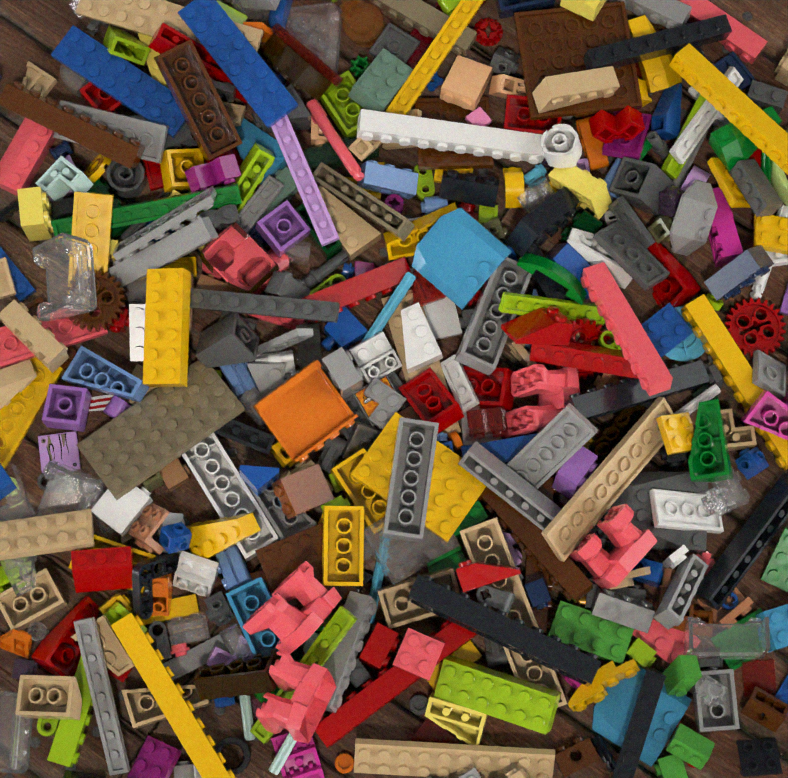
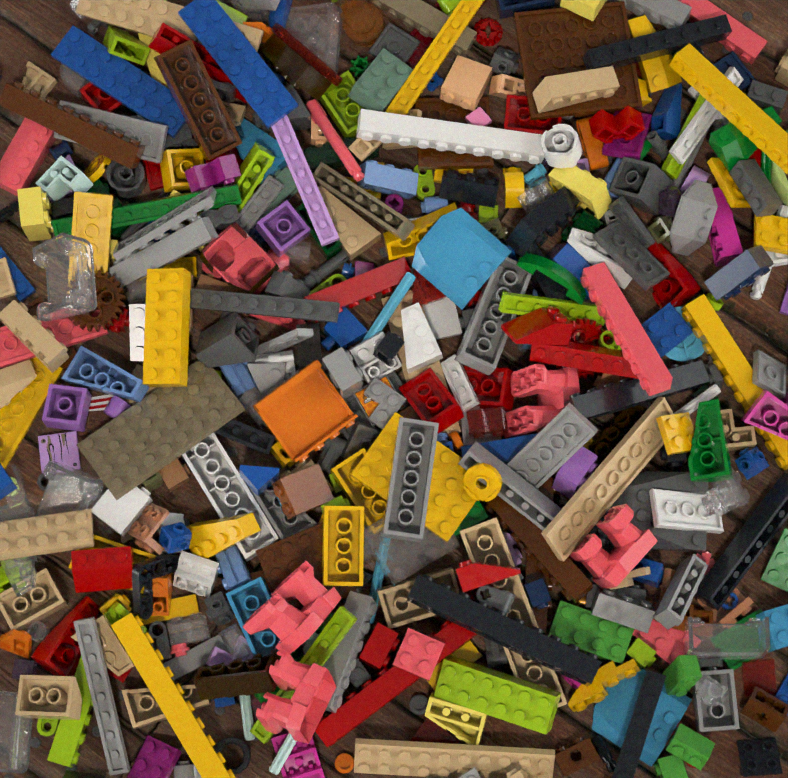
(388, 347): none -> black brick
(449, 559): green panel -> none
(489, 474): none -> yellow tile
(520, 353): tan wing -> none
(676, 558): white plate -> none
(747, 313): red gear -> none

